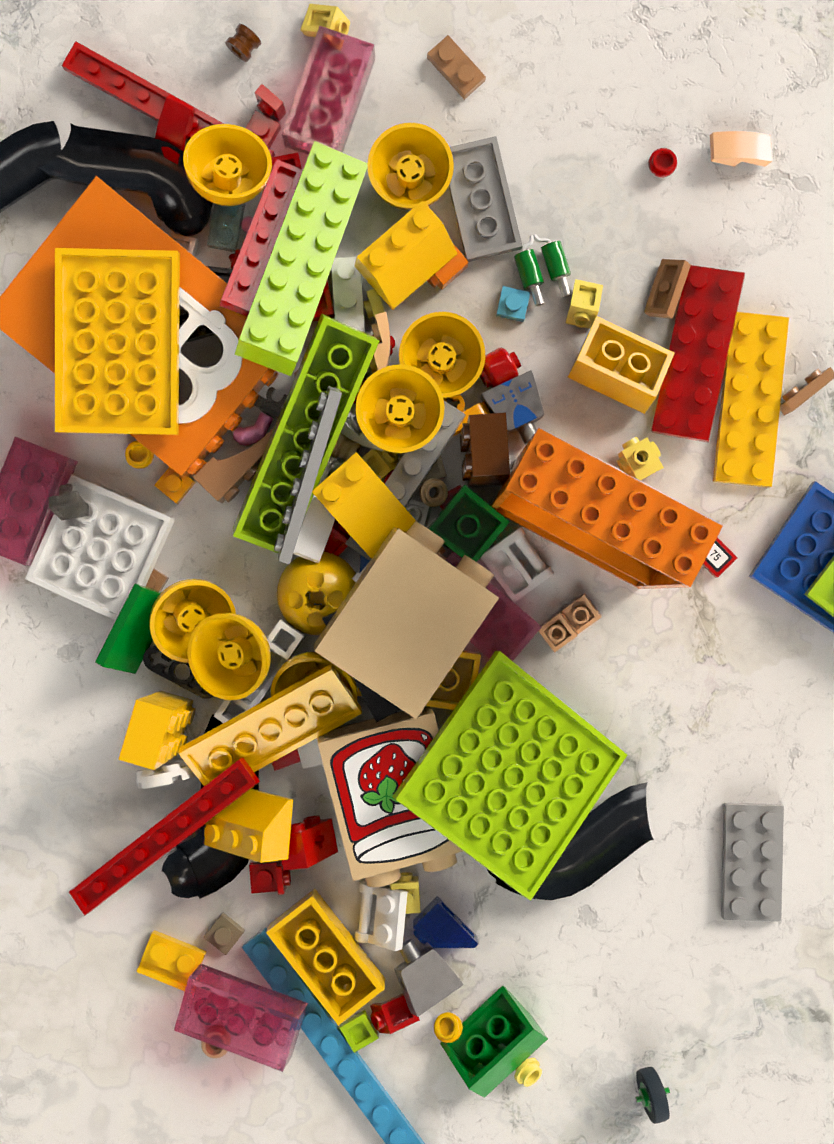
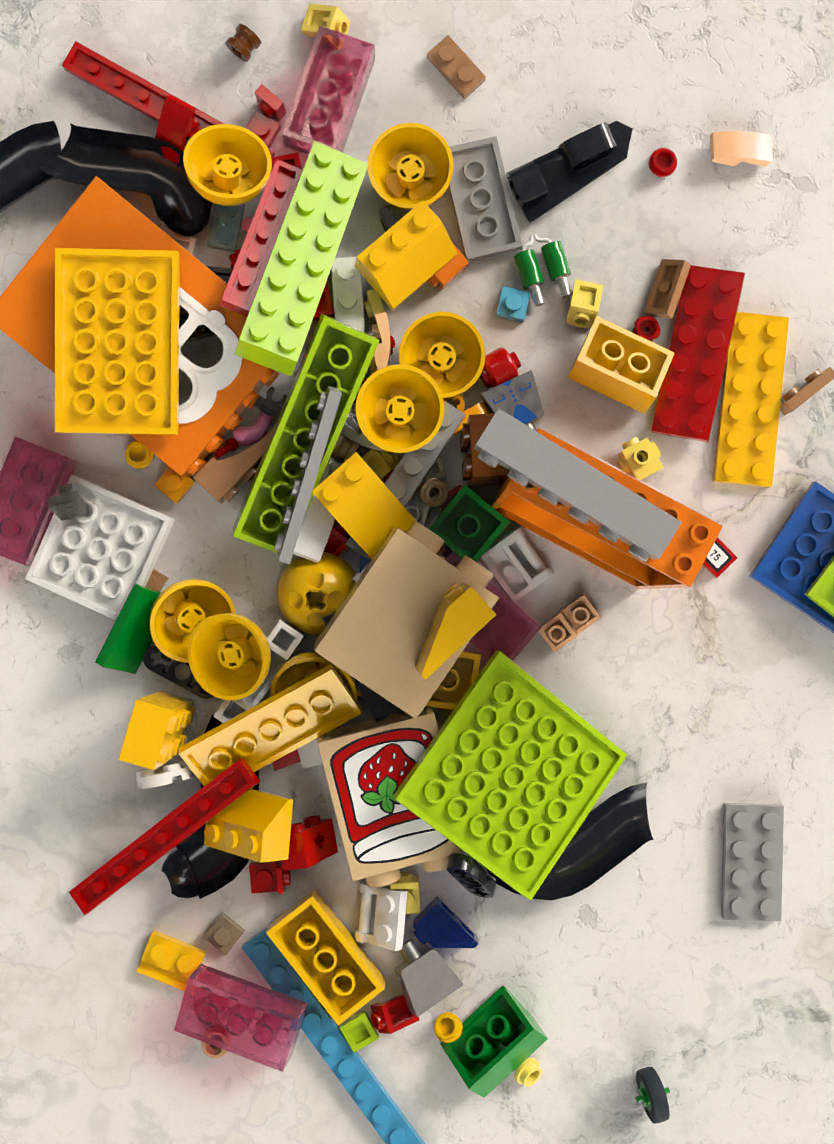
(231, 445): none -> red piece
(386, 218): none -> black tile
(454, 623): none -> yellow slope
(471, 875): none -> black beam
(569, 168): none -> black panel
(576, 485): none -> light grey brick
(649, 322): none -> red plate

